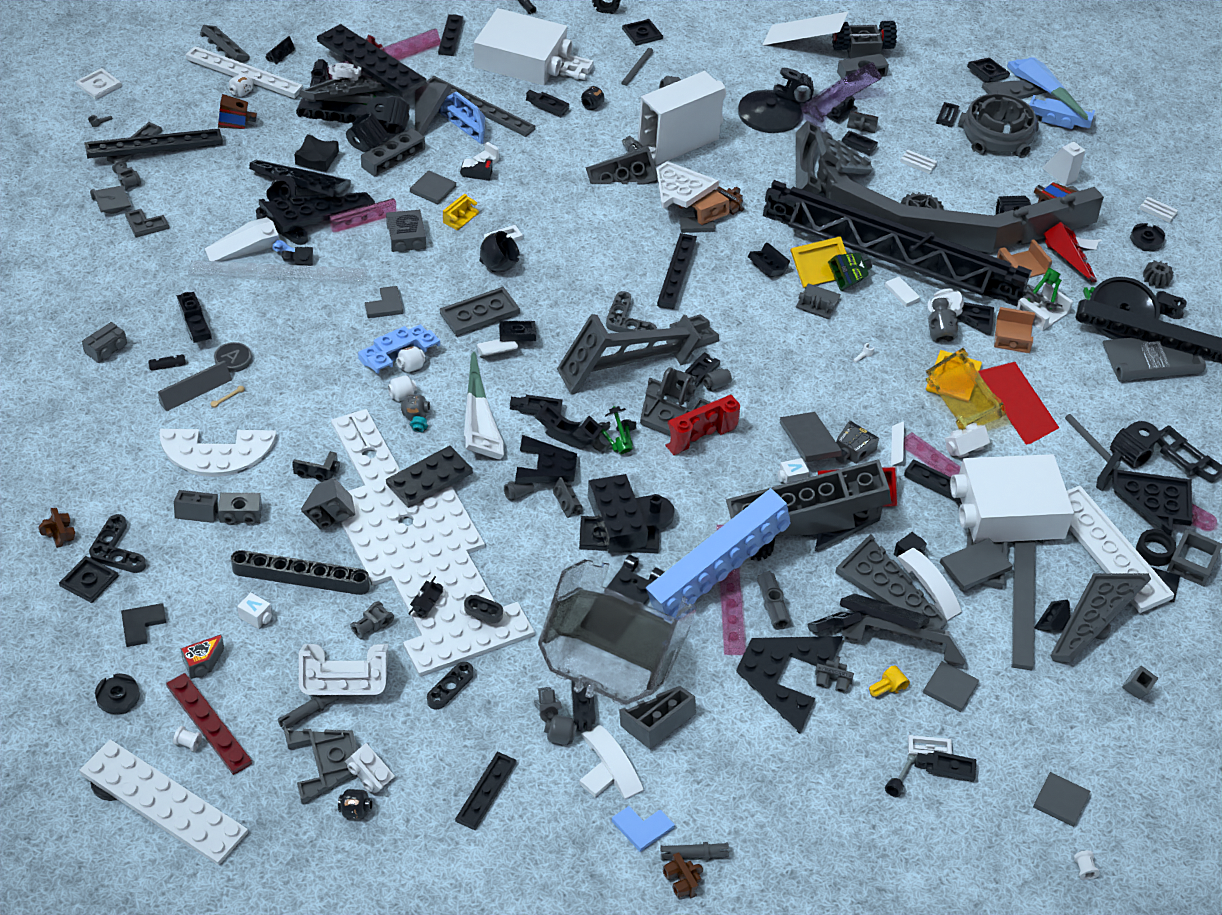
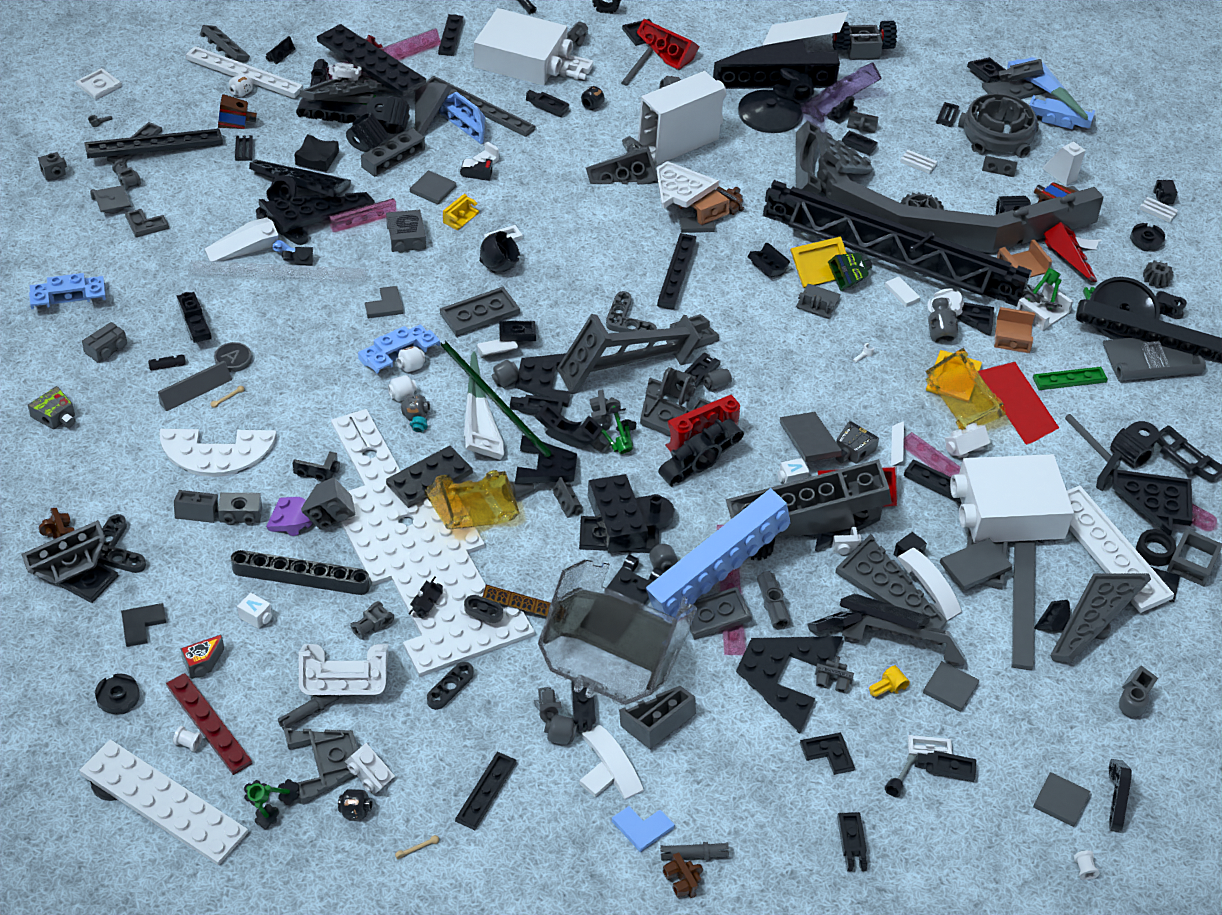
(52, 165): none -> dark grey brick
(53, 409): none -> dark grey torso
(67, 289): none -> light blue bracket
(67, 554): none -> dark grey wedge
(244, 140): none -> black tile
(259, 794): none -> plant
(288, 516): none -> medium lavender slope
(433, 840): none -> tan hinge
(473, 502): none -> clear yellow windscreen
(496, 399): none -> dark green piece
(505, 373): none -> dark grey head
(516, 600): none -> sticker
(538, 377): none -> black wing
(577, 33): none -> dark grey rock
(604, 405): none -> dark grey hips
(663, 557): none -> dark grey head
(671, 47): none -> red wedge
(700, 451): none -> black piece
(719, 613): none -> dark grey tile
(762, 65): none -> black slope
(829, 746): none -> black tile
(846, 543): none -> white bracket
(849, 66): dark grey arch -> none
(852, 839): none -> black hinge
(999, 166): none -> dark grey hinge
(1022, 70): none -> dark grey hinge
(1070, 378): none -> green tile
(1121, 776): none -> black beam
(1134, 701): none -> dark grey head
(1165, 191): none -> black brick

